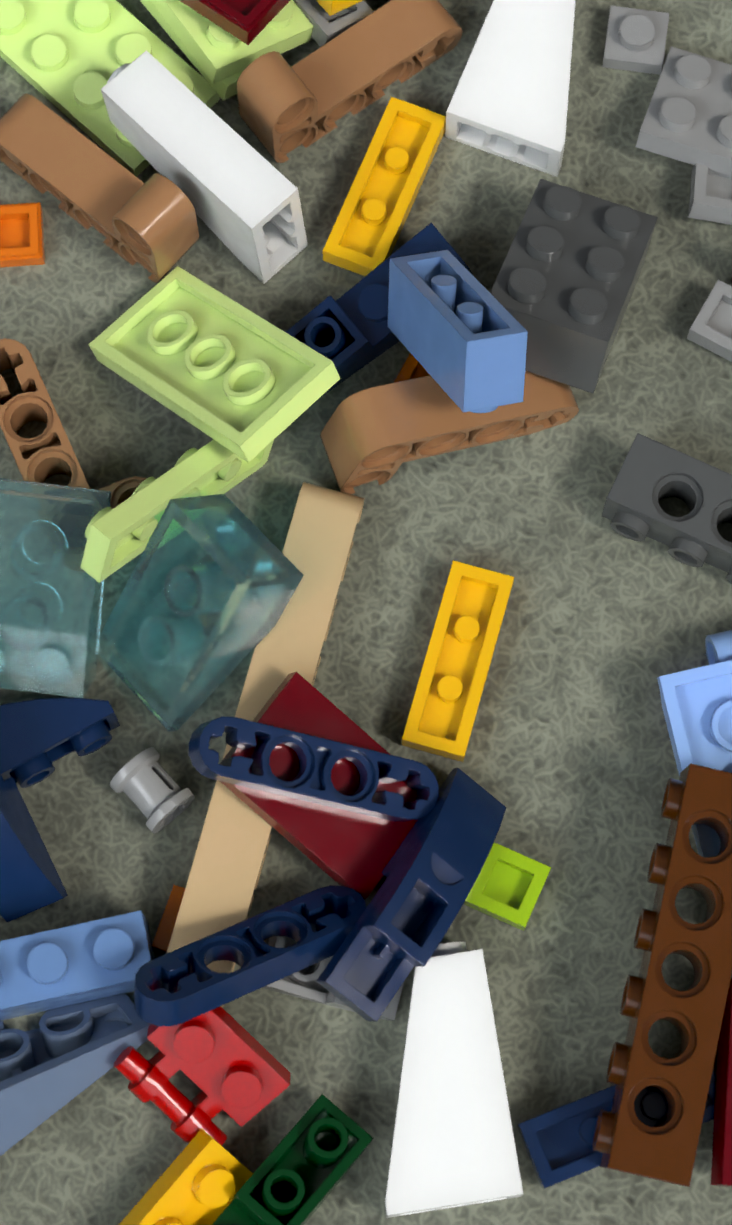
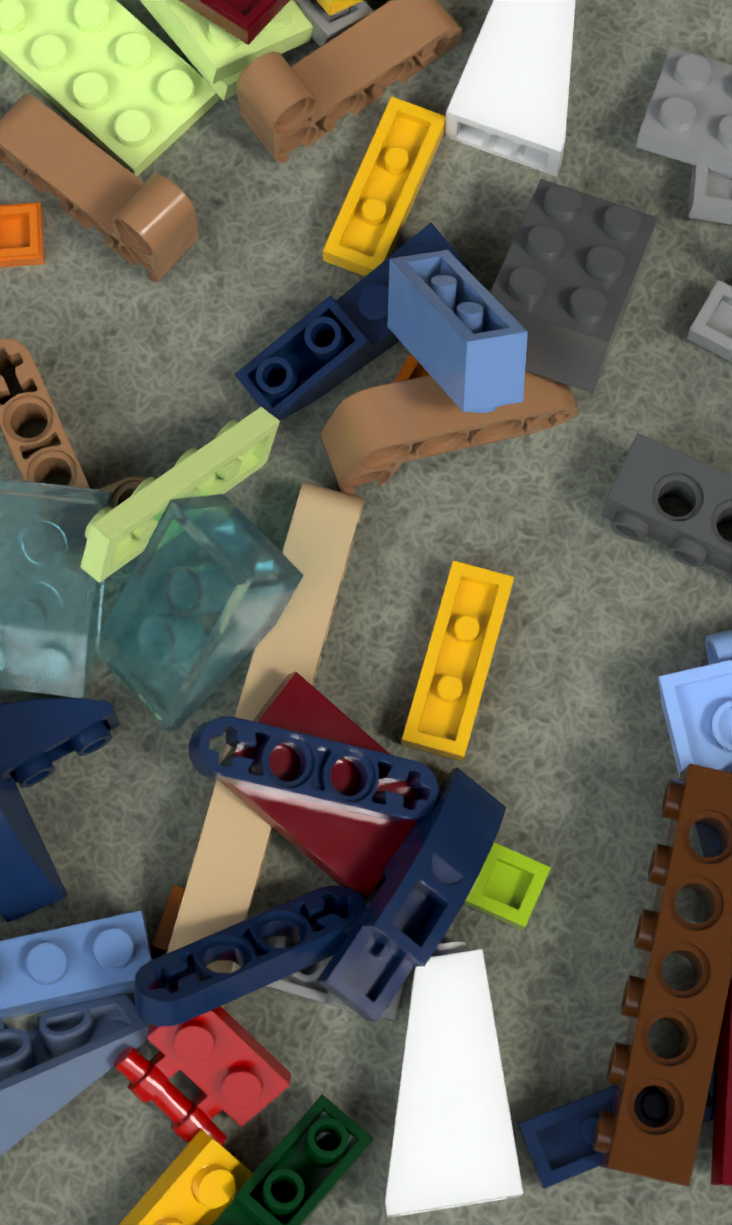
(152, 789): light grey bush -> none
(214, 363): yellowish green plate -> none
(219, 172): white slope -> none
(635, 40): light grey plate -> none

